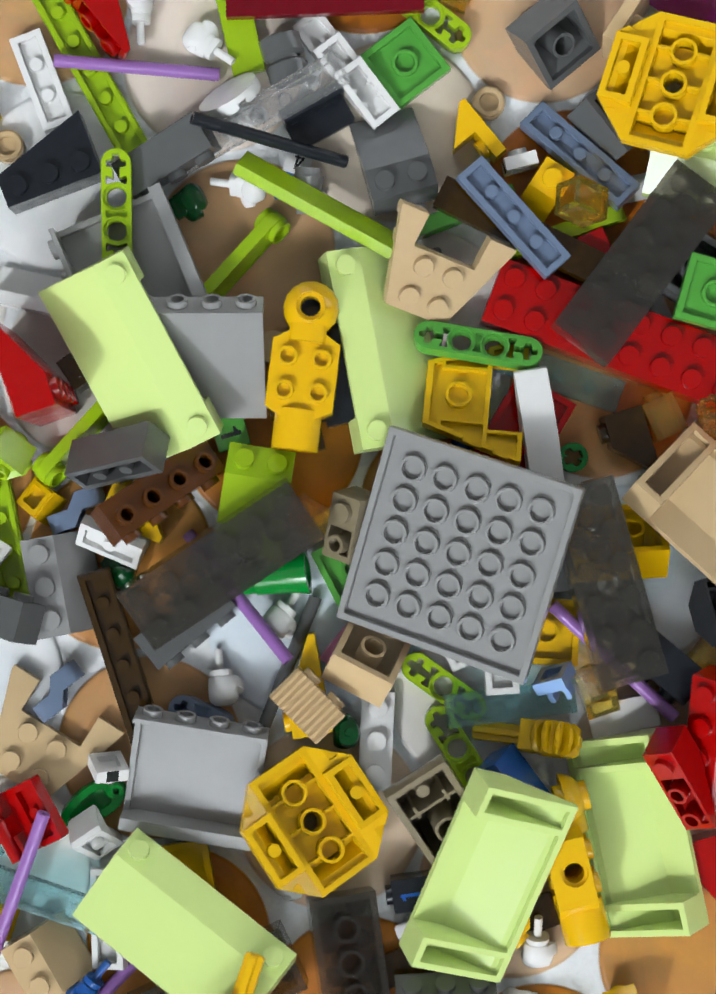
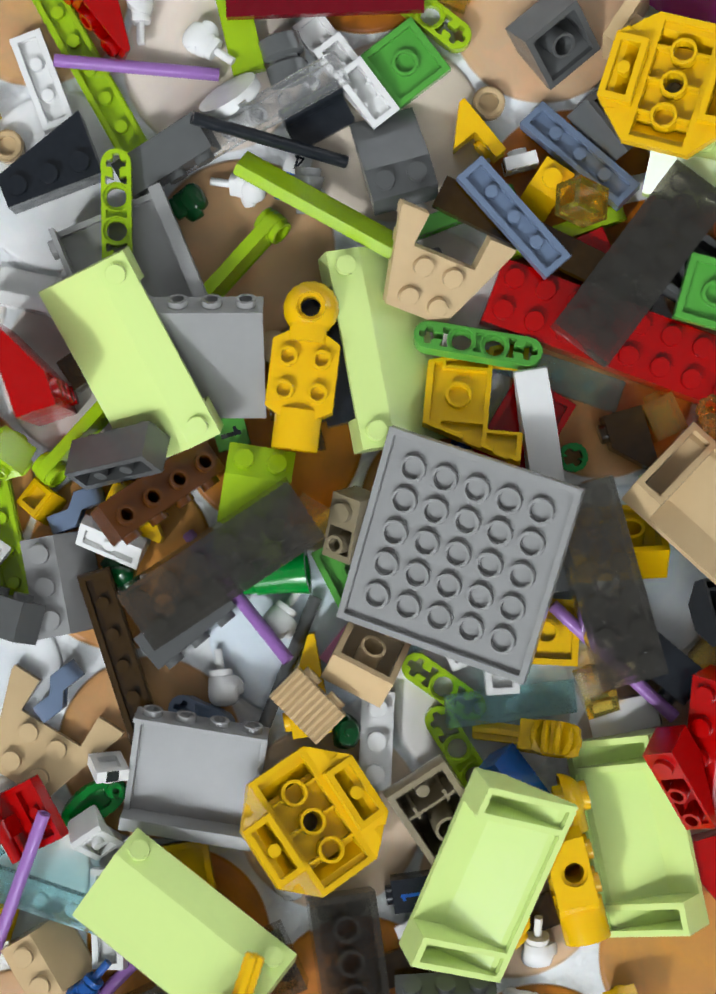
(555, 679): light blue tile -> none

